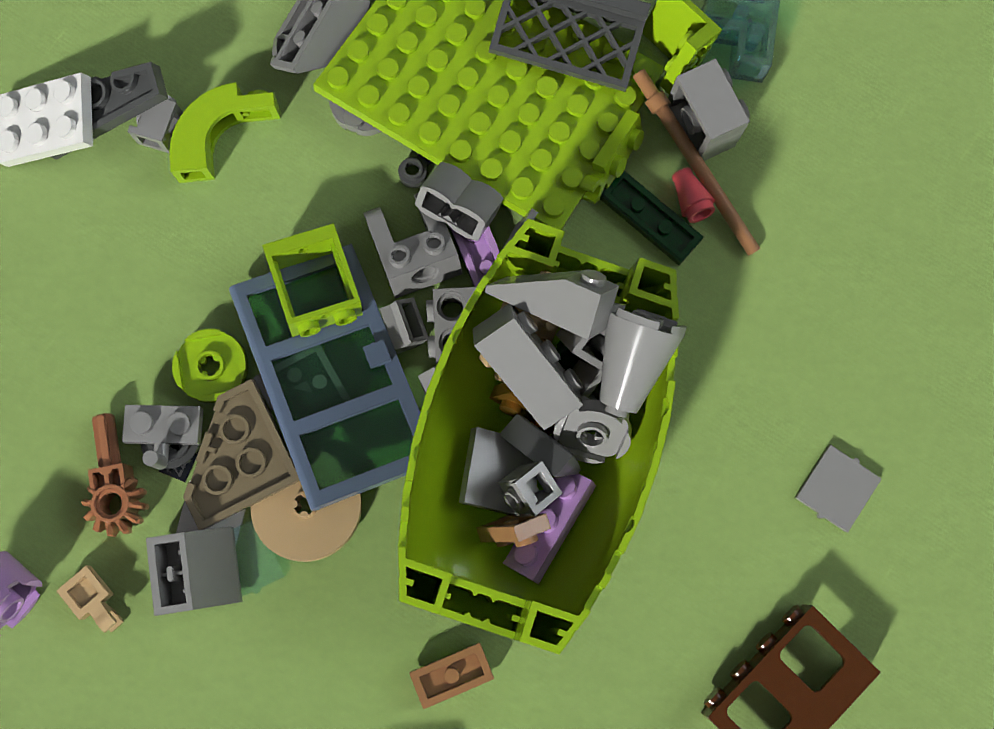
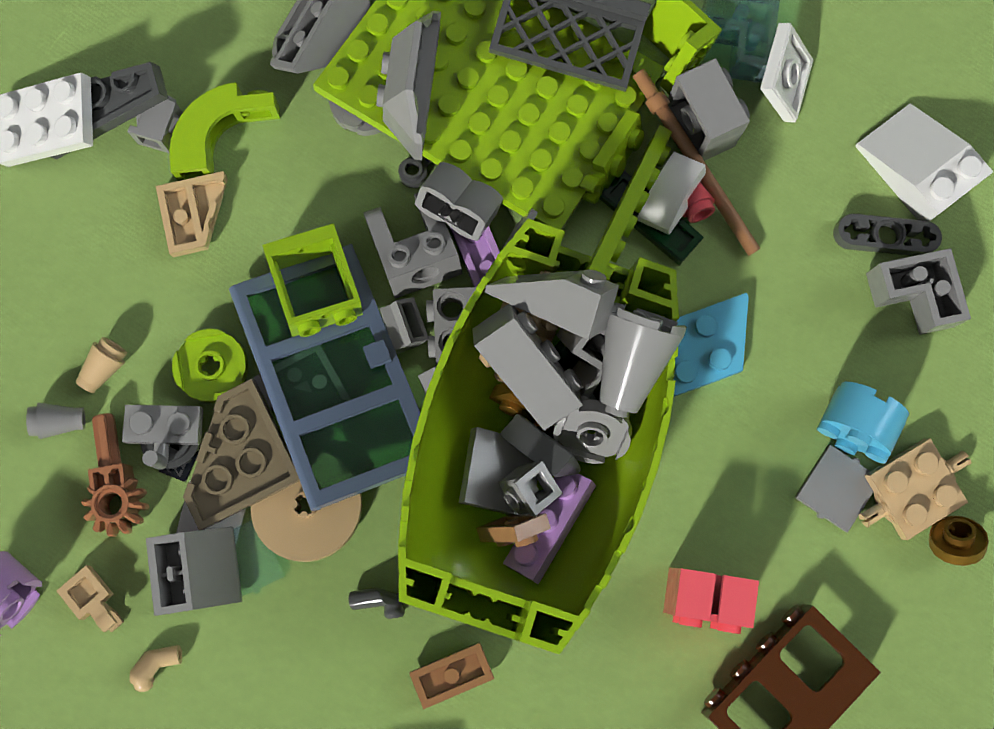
(51, 420): none -> light grey cone
(100, 364): none -> tan cone
(143, 671): none -> tan arm
(191, 211): none -> tan wing
(376, 598): none -> dark grey arm
(410, 82): none -> light grey wedge
(632, 200): none -> lime plate
(671, 191): none -> white slope
(705, 596): none -> coral piece
(711, 344): none -> medium azure wing
(787, 73): none -> white tile
(863, 421): none -> medium azure brick
(911, 247): none -> dark grey beam
(915, 489): none -> tan plate
(923, 162): none -> white slope
(928, 283): none -> light grey brick
(958, 540): none -> pearl gold plate

